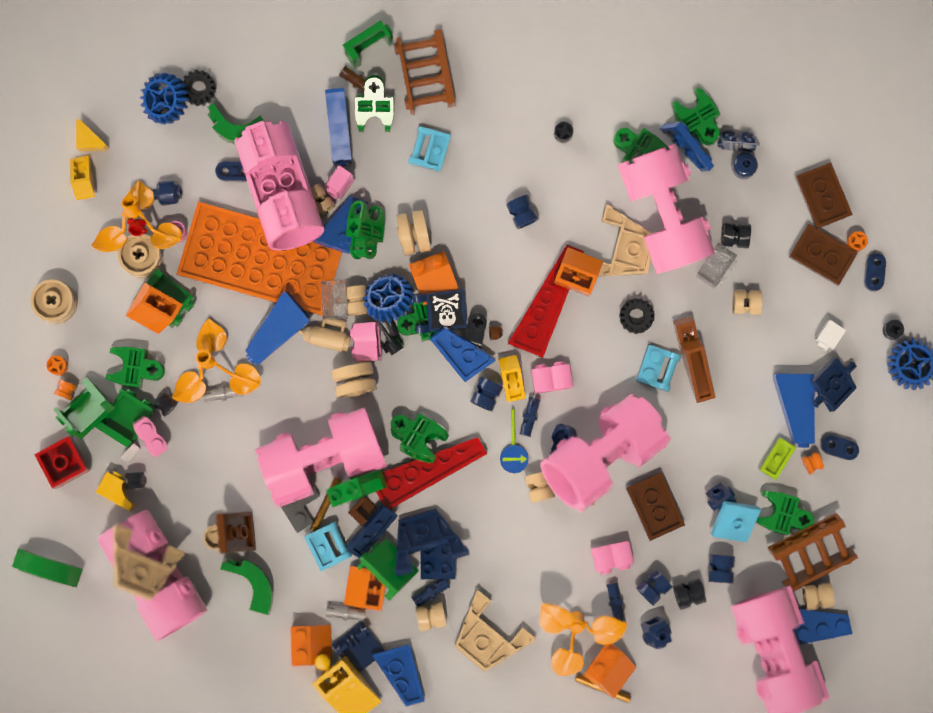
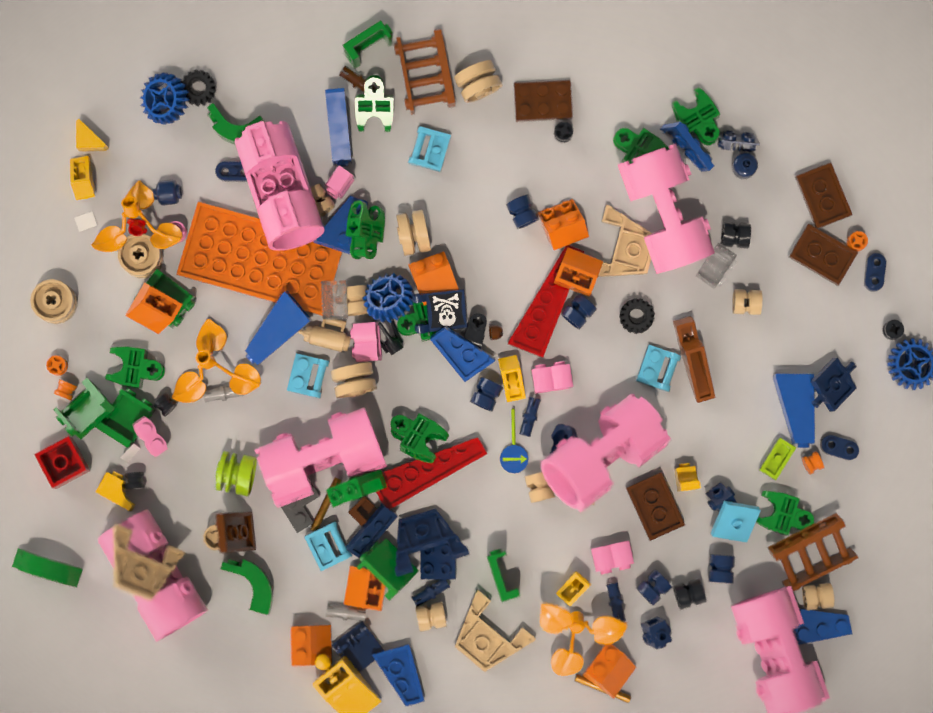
(85, 221): none -> white sticker
(236, 473): none -> lime wheel
(302, 372): none -> medium azure plate
(478, 81): none -> tan wheel
(503, 594): none -> green panel
(543, 101): none -> reddish brown plate
(563, 224): none -> orange slope
(573, 588): none -> yellow slope
(578, 312): none -> dark blue wheel
(686, 478): none -> yellow arch
(829, 336): white brick -> none

